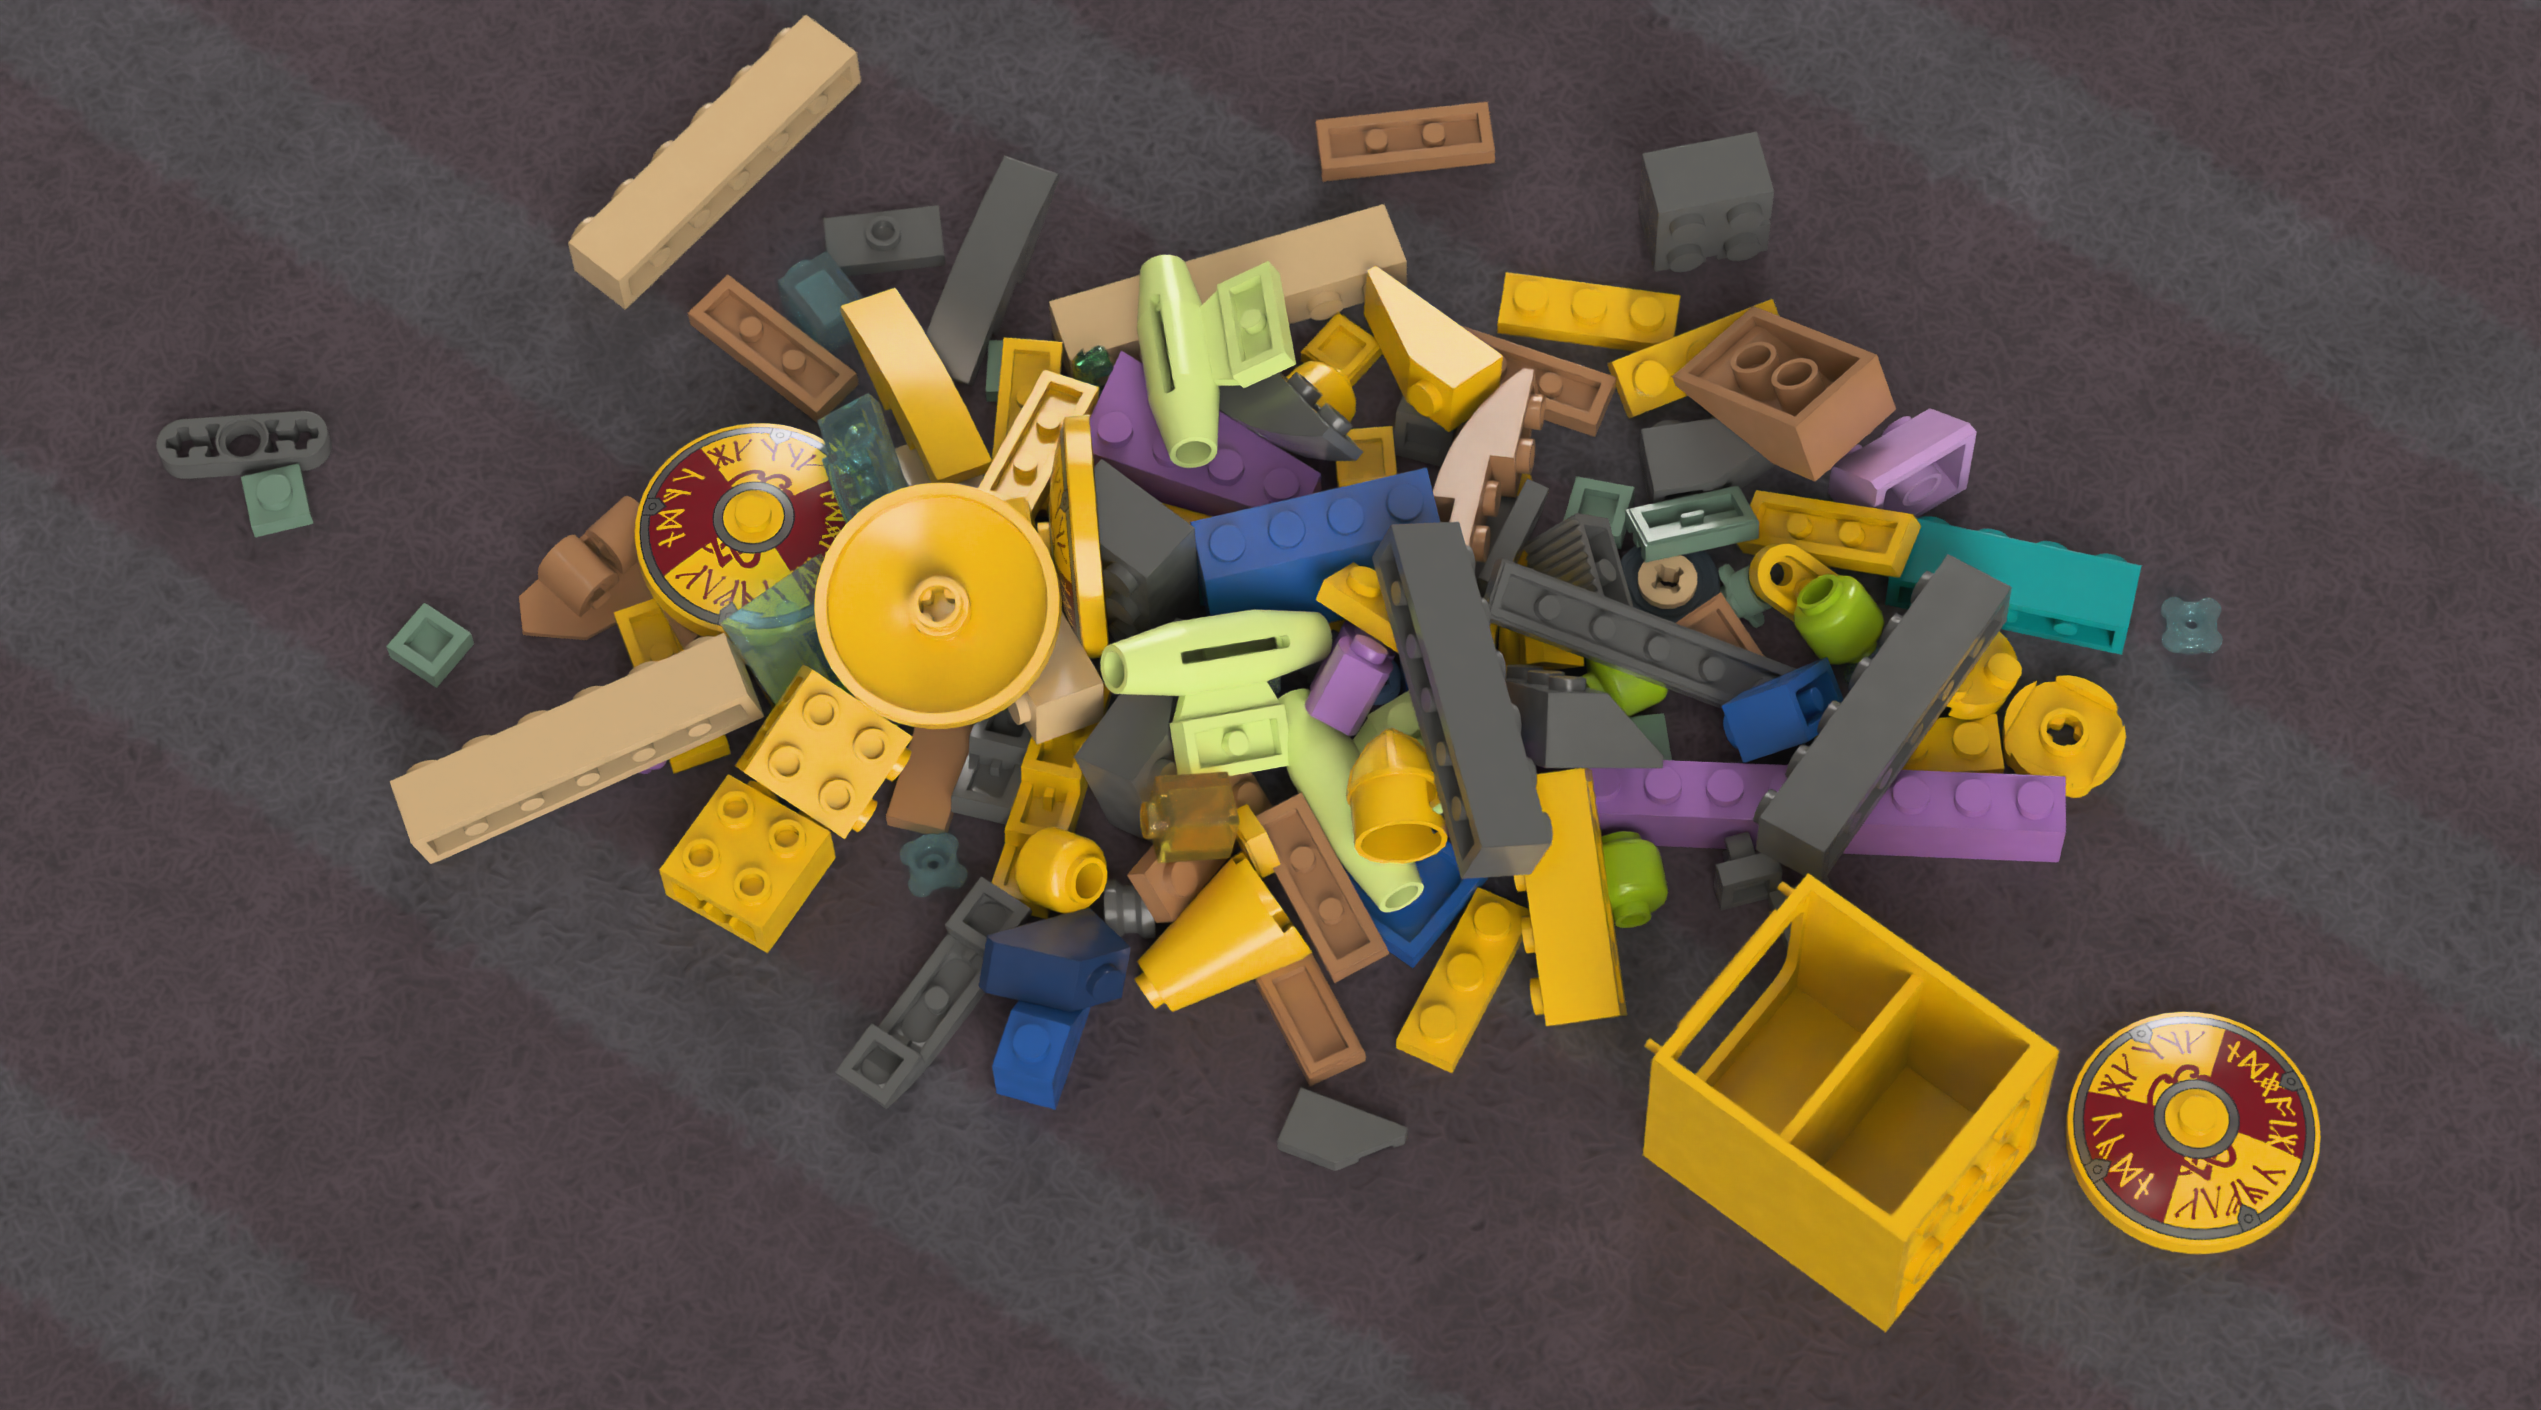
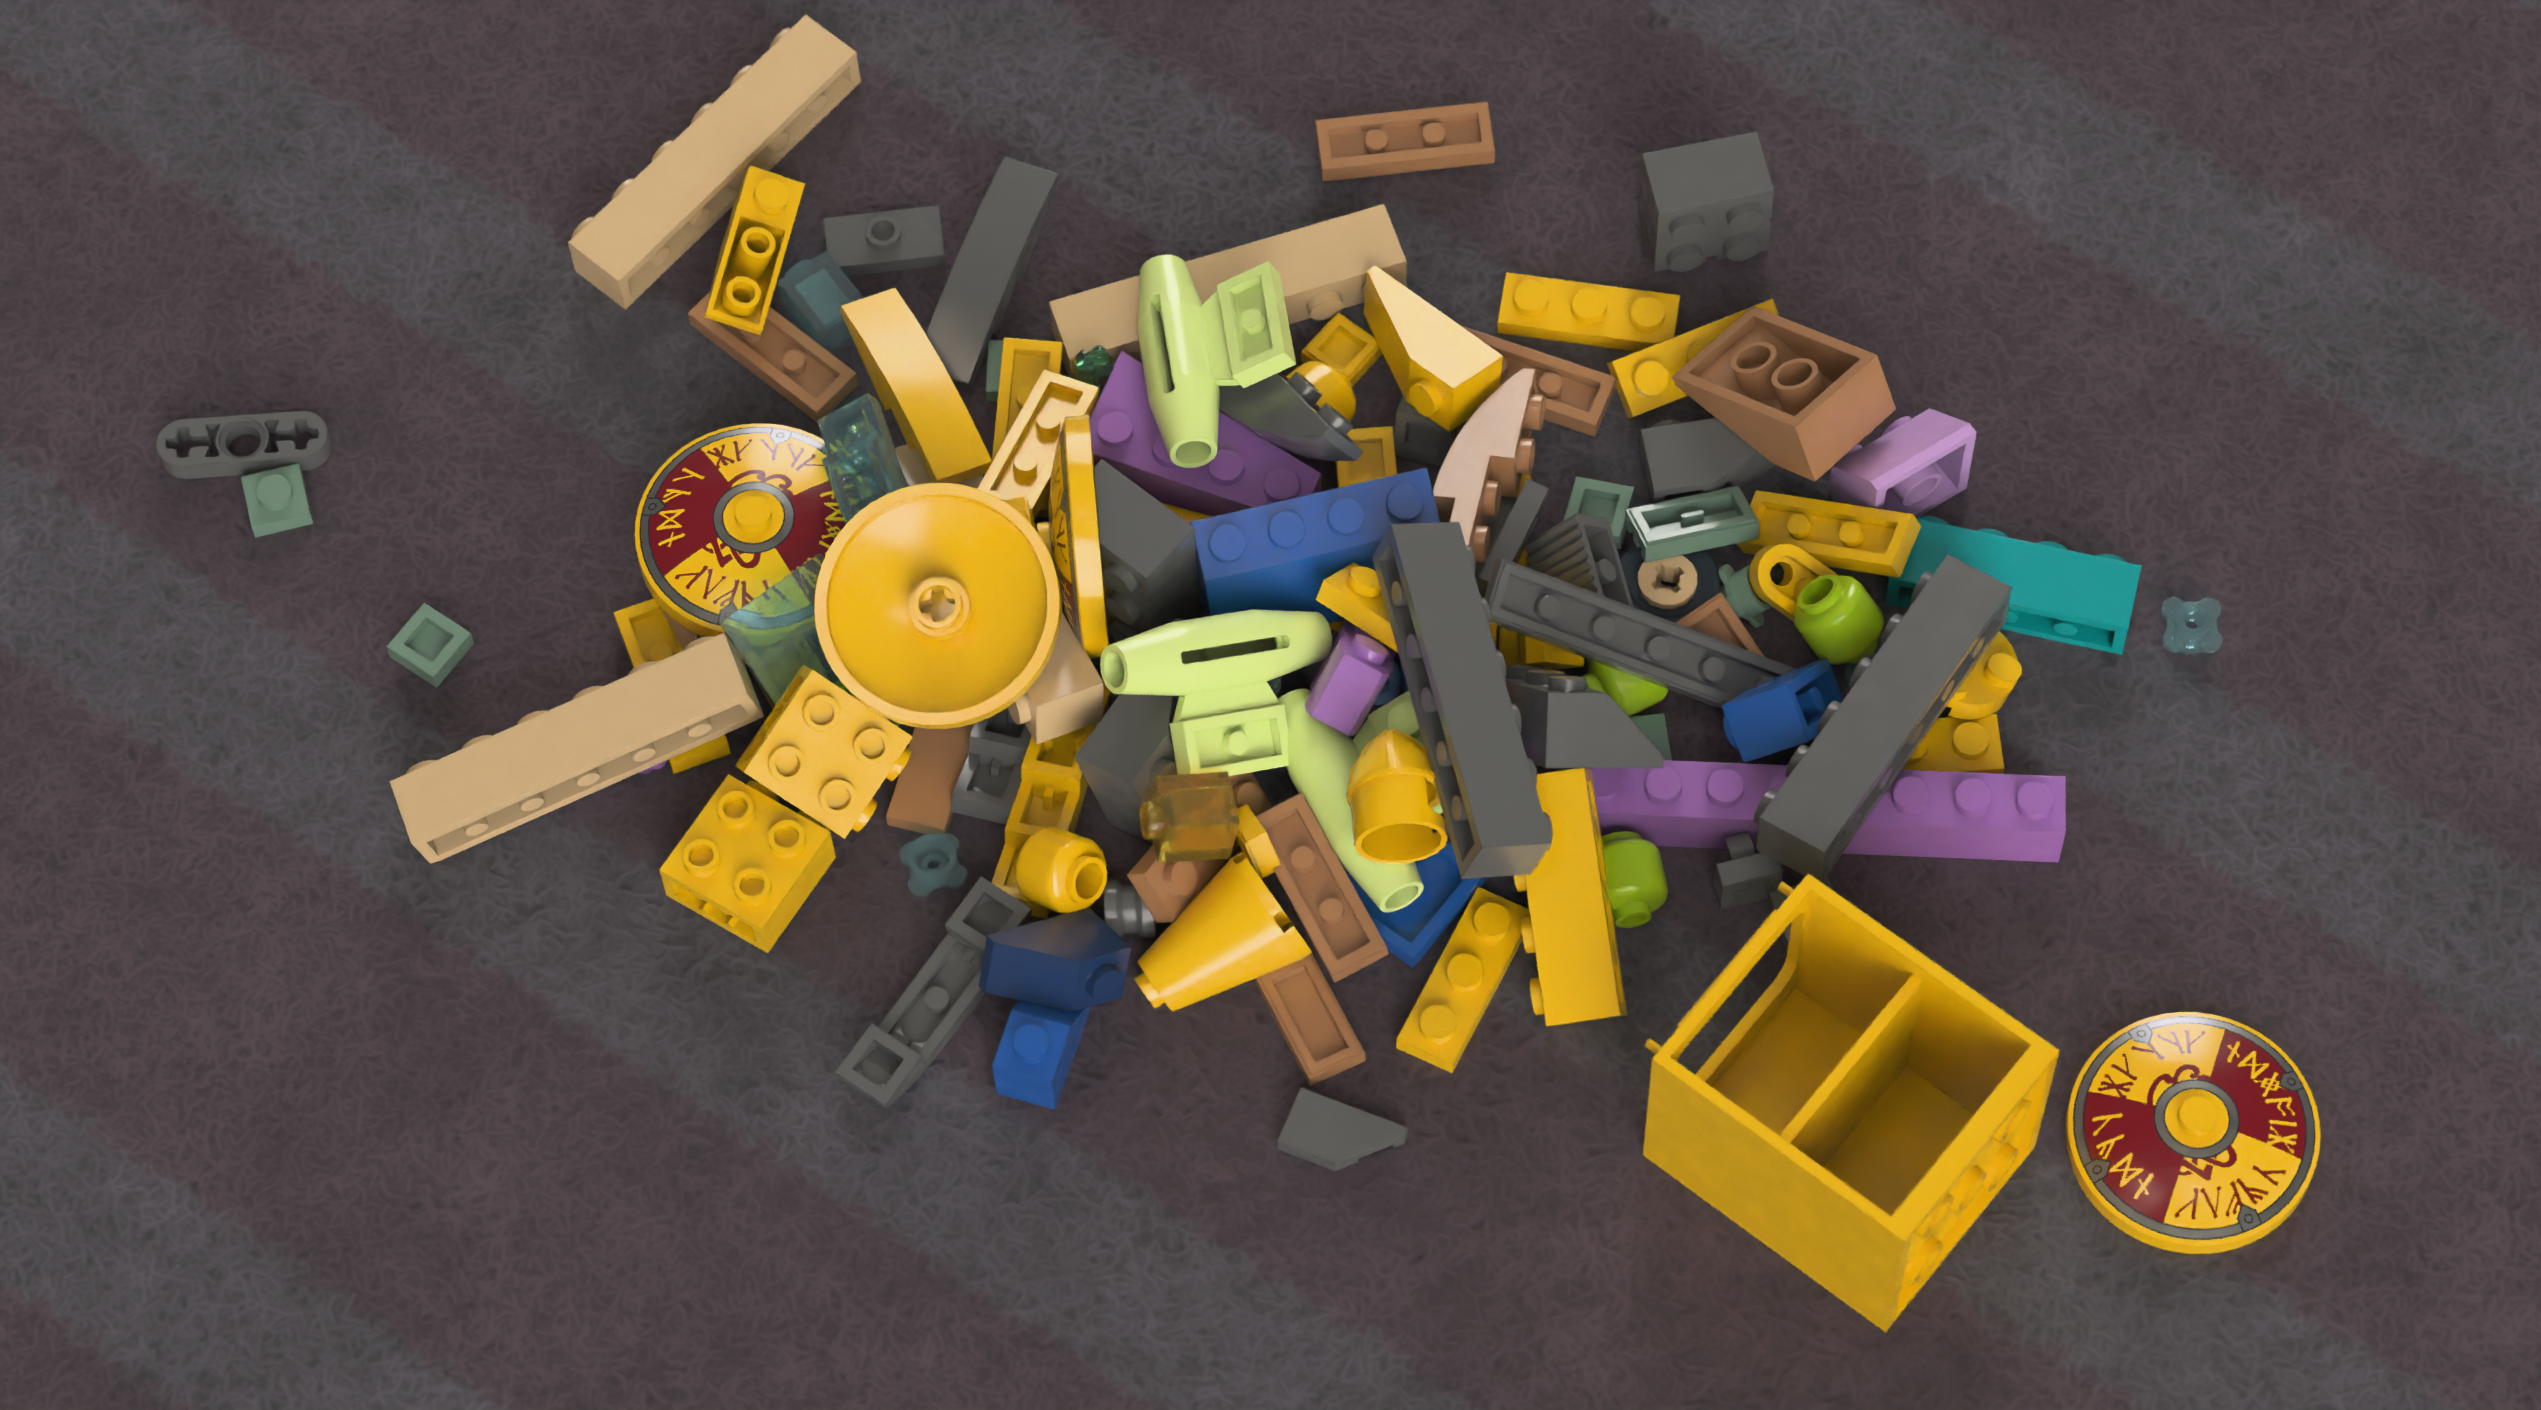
(587, 579): medium nougat panel -> none
(753, 249): none -> yellow slope
(2052, 705): yellow plate -> none

